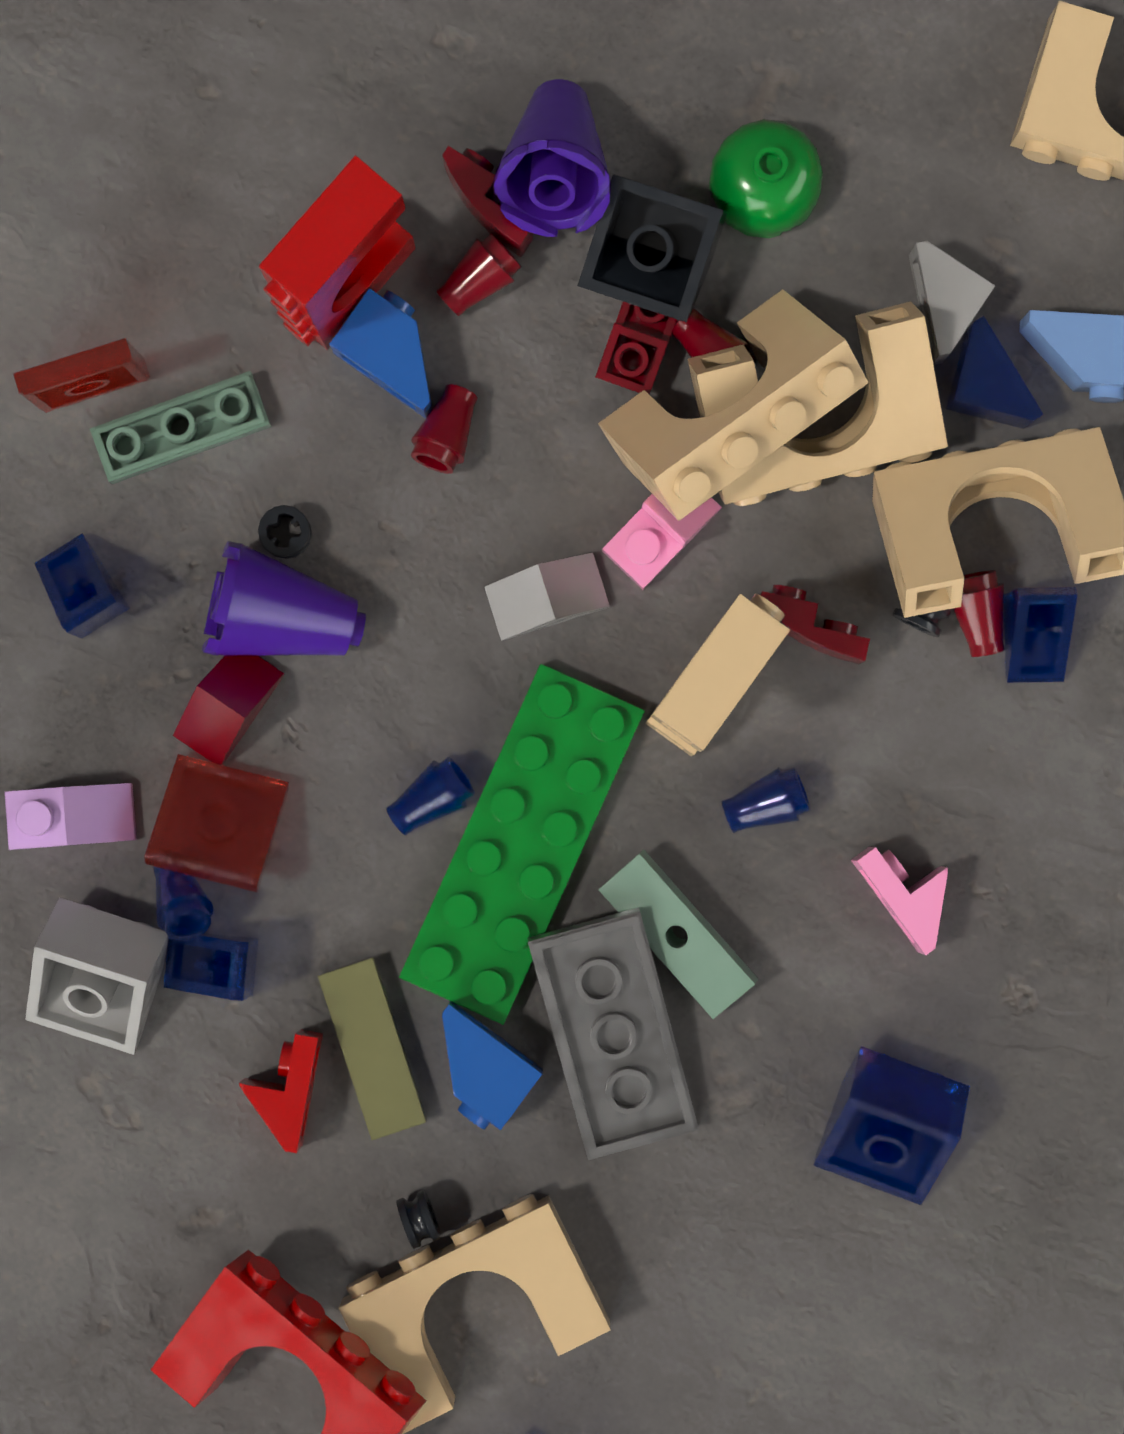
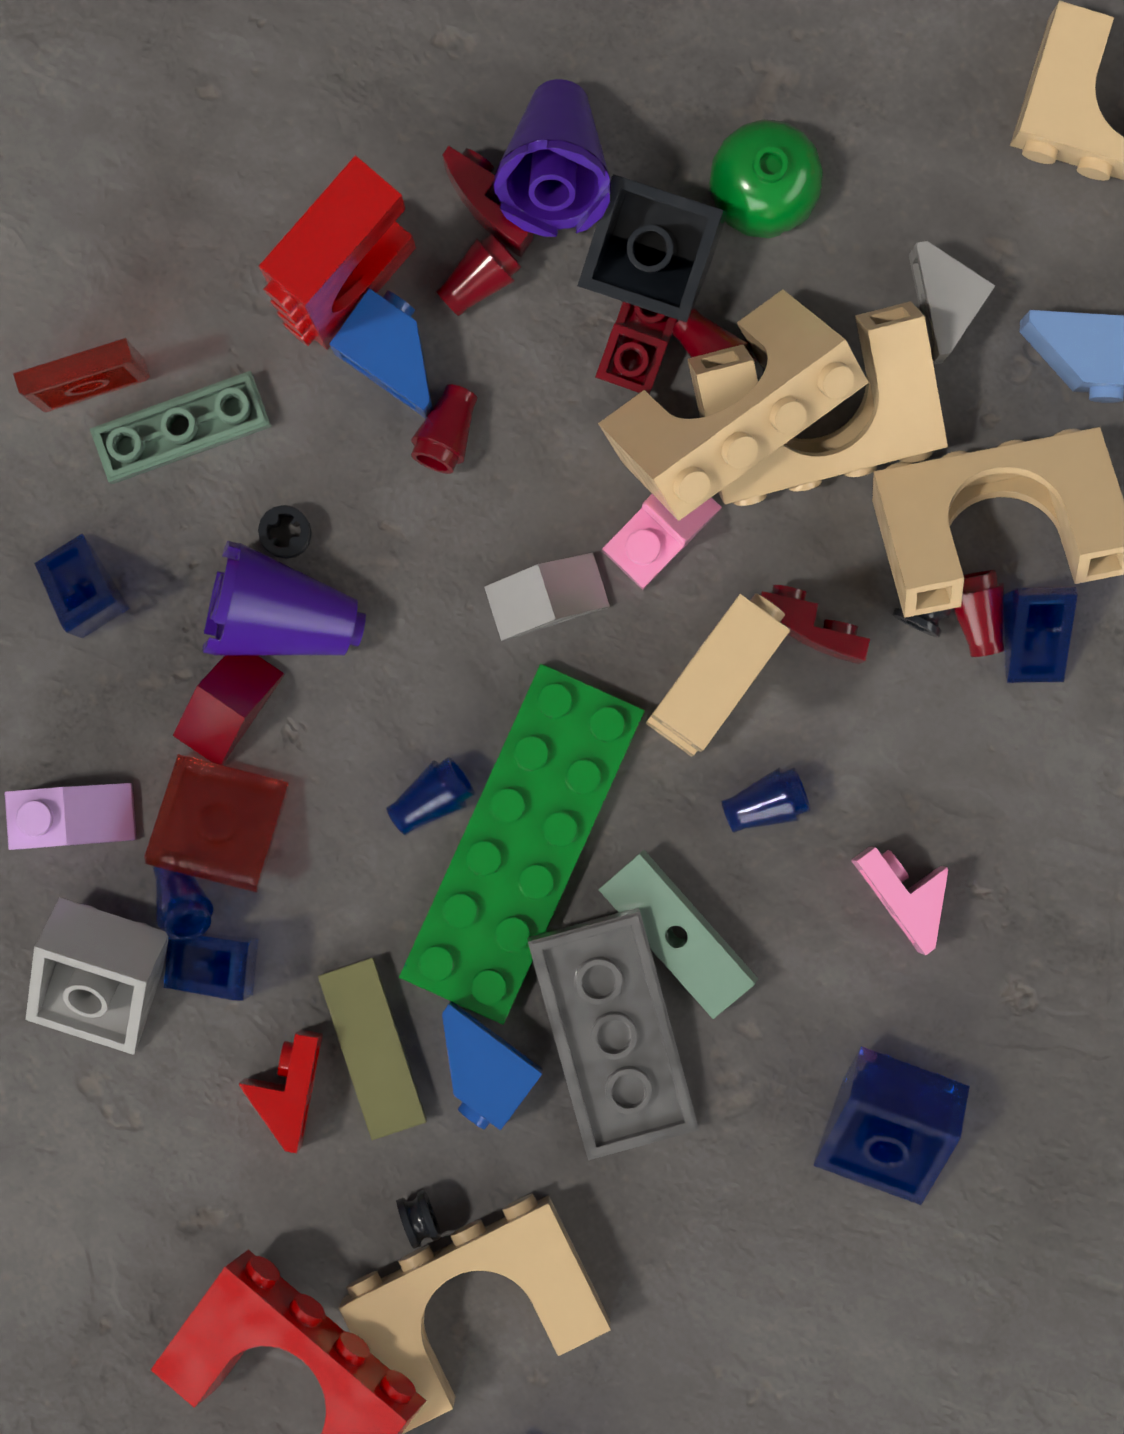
(989, 383): clear blue slope -> none

